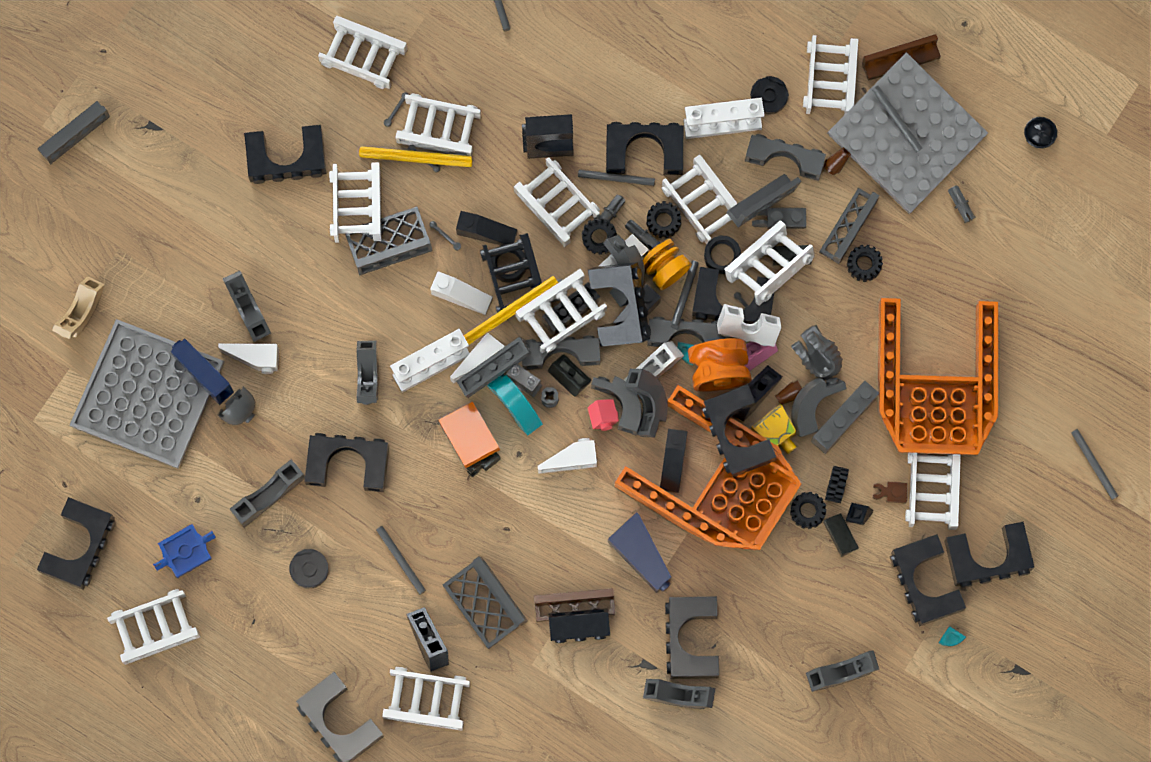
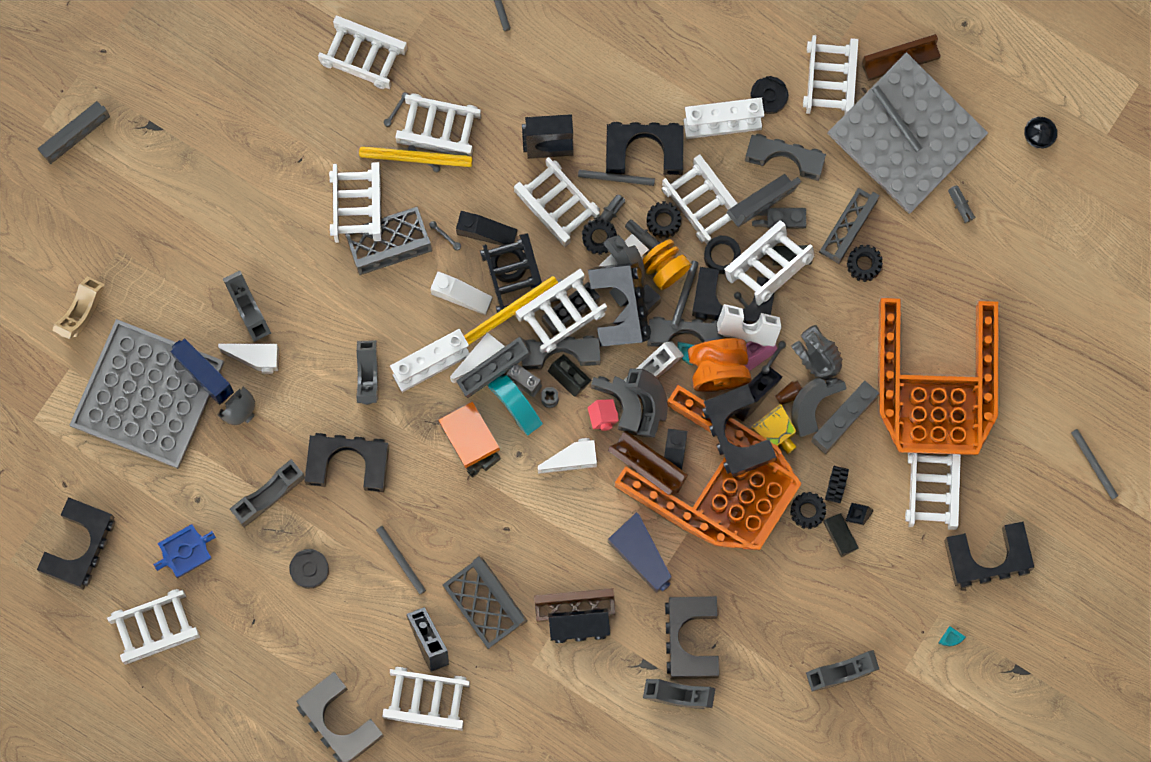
(309, 164): black arch -> none
(648, 463): none -> reddish brown fence
(765, 369): none -> dark grey hinge
(836, 162): reddish brown cone -> none
(895, 492): reddish brown plate -> none
(925, 608): black arch -> none

